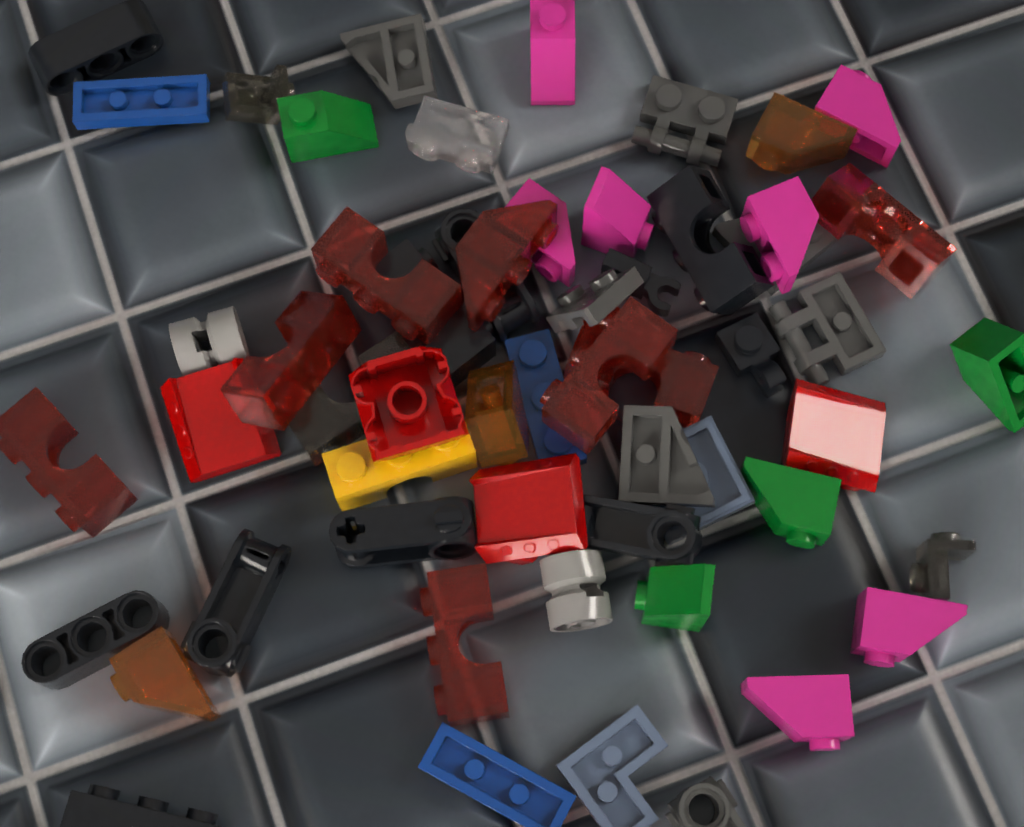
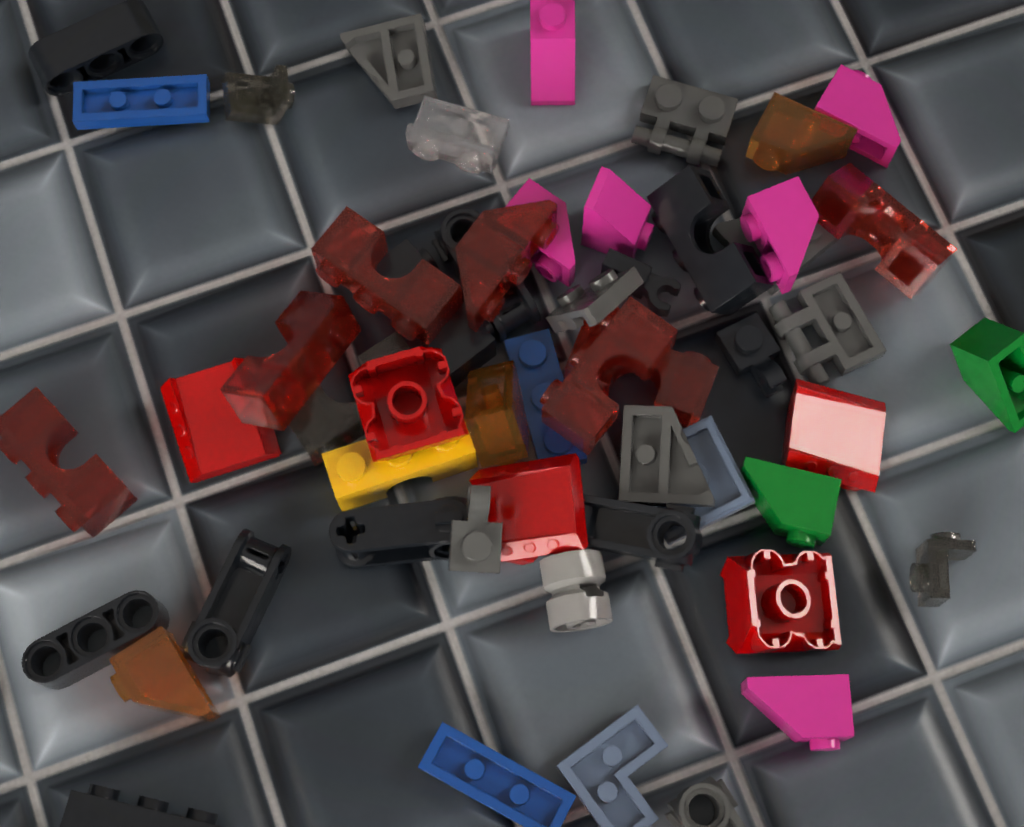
(224, 334): light grey wheel -> none
(325, 125): green slope -> none
(469, 689): clear red arch -> none
(476, 542): none -> dark grey plate
(676, 596): green slope -> none
(781, 602): none -> red slope
(898, 624): dark pink slope -> none

